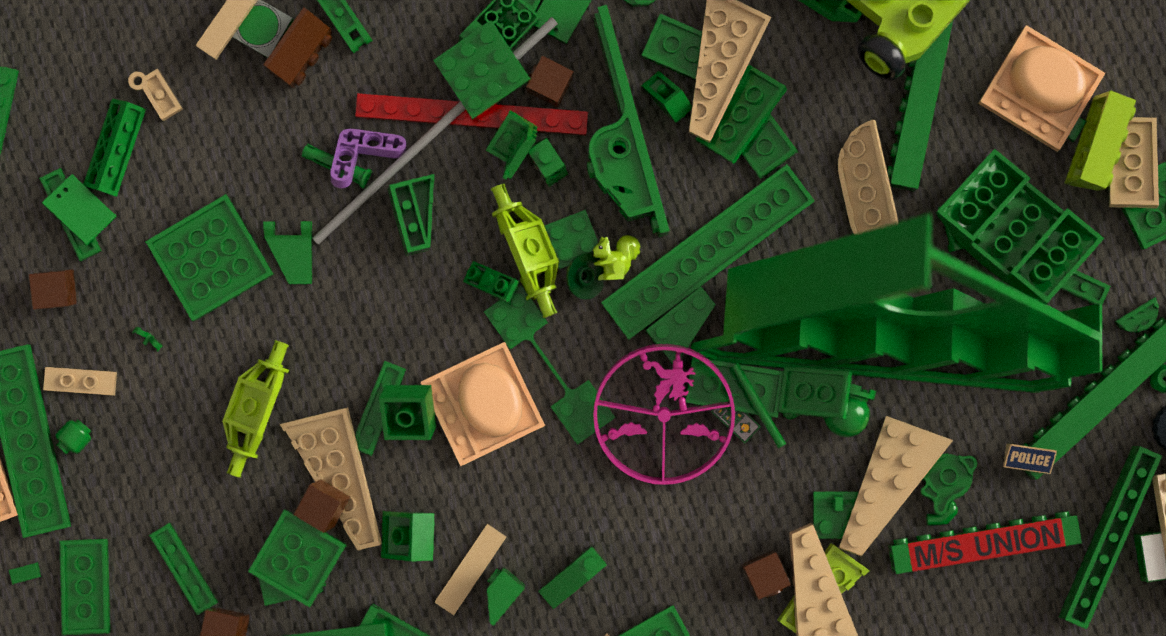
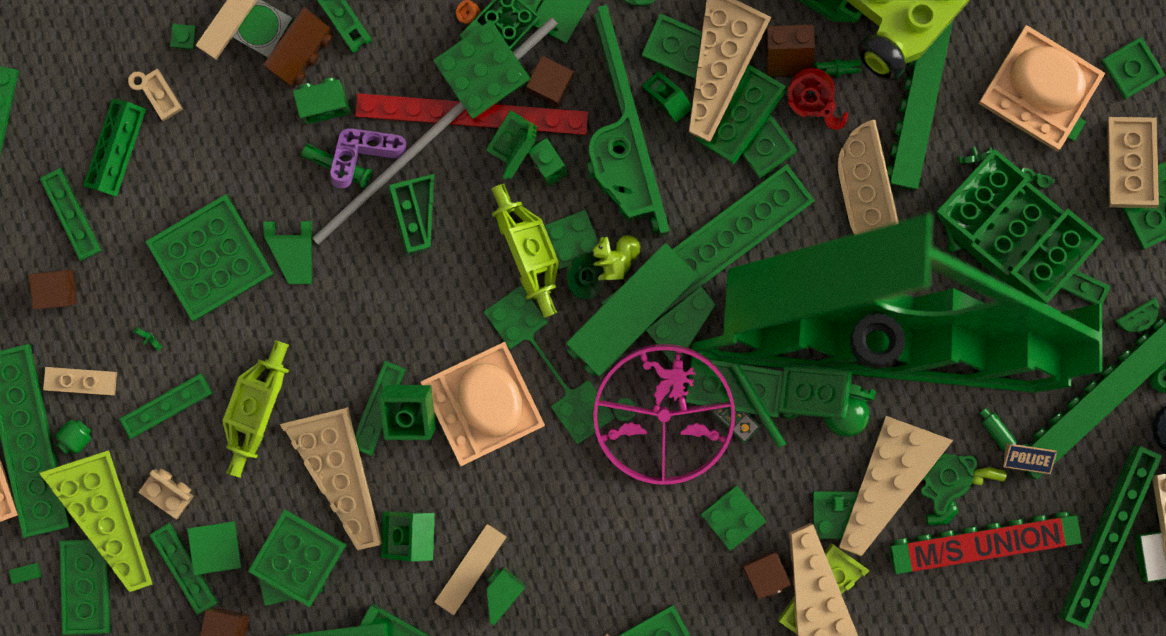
(79, 209): green container -> none
(98, 505): none -> lime wing
(165, 493): none -> tan bracket
(166, 406): none -> green tile
(183, 36): none -> green plate
(214, 548): none -> green tile
(321, 101): none -> green brick
(322, 506): reddish brown head -> none
(467, 12): none -> orange tile
(491, 282): green slope -> none
(572, 577): green slope -> none
(624, 415): none -> green tile
(631, 310): none -> green brick
(733, 518): none -> green plate
(789, 49): none -> reddish brown slope
(815, 105): none -> red piece
(839, 67): none -> green pin
(887, 326): none -> black tyre
(975, 158): none -> green piece
(990, 473): none -> lime arm
(997, 429): none -> green cylinder
(1041, 180): none -> green piece
(1101, 141): lime slope -> none
(1132, 68): none -> green tile

